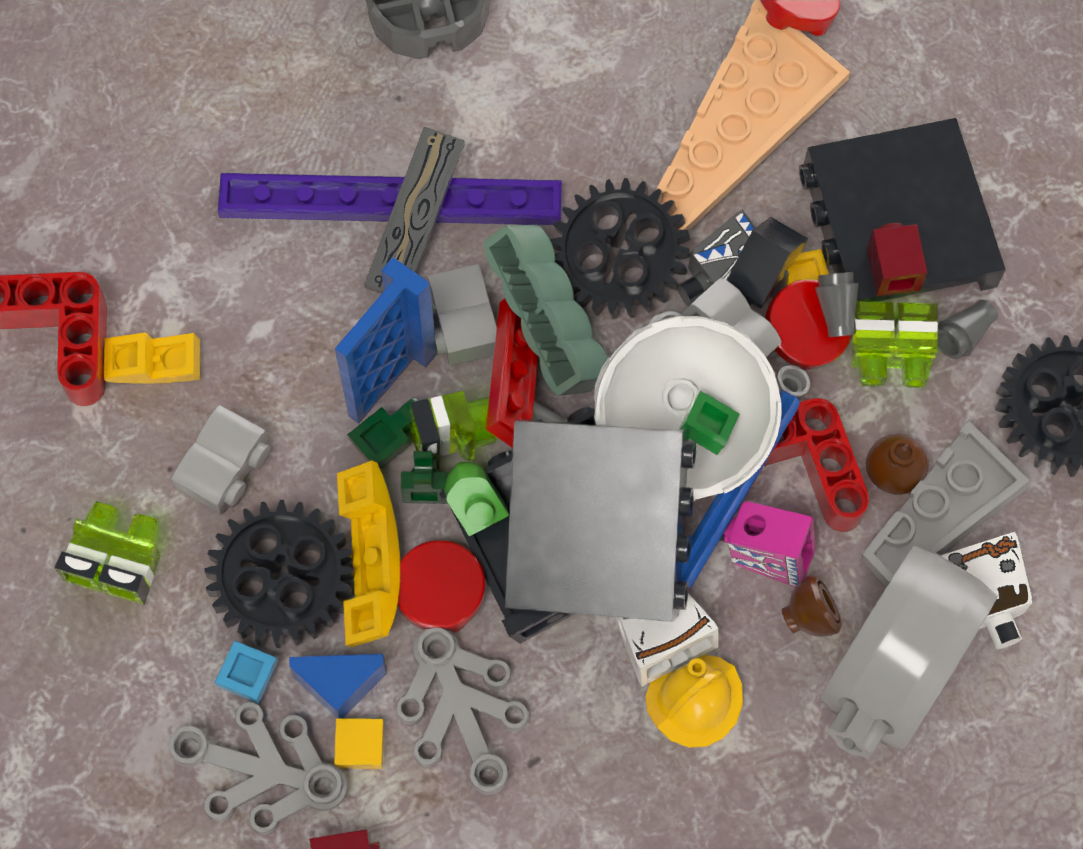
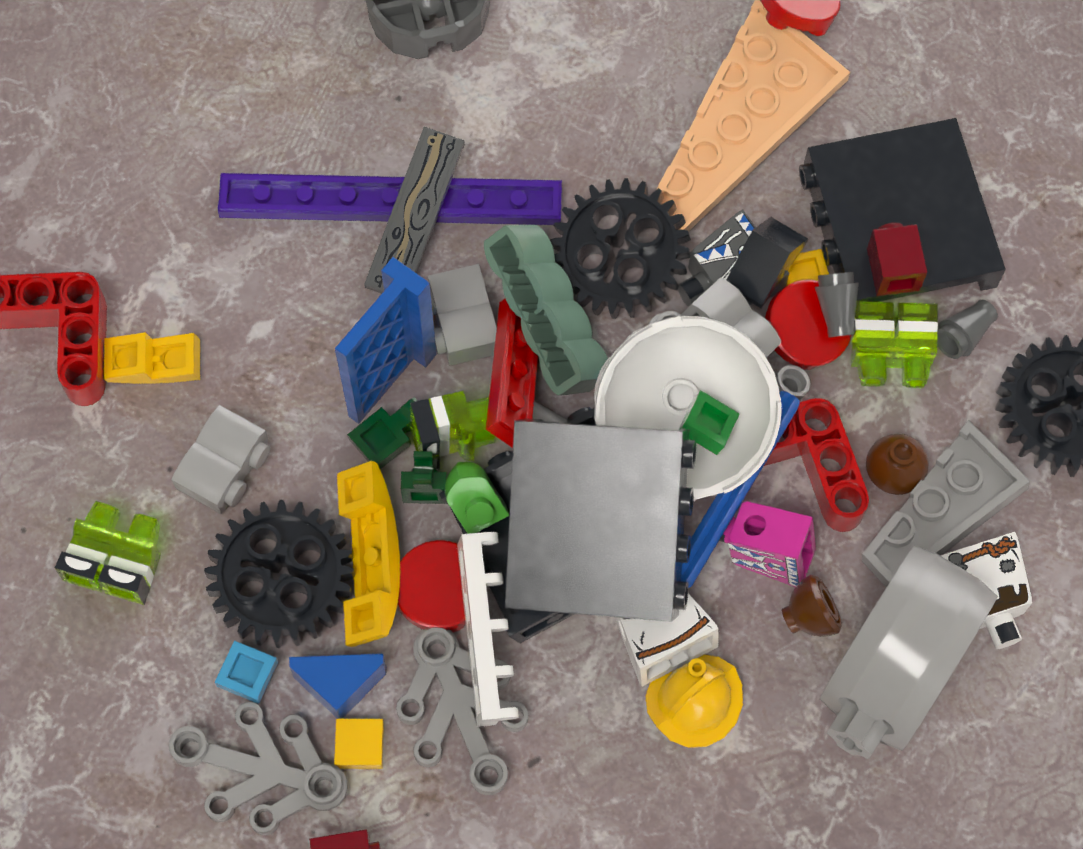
(480, 629): none -> white hinge

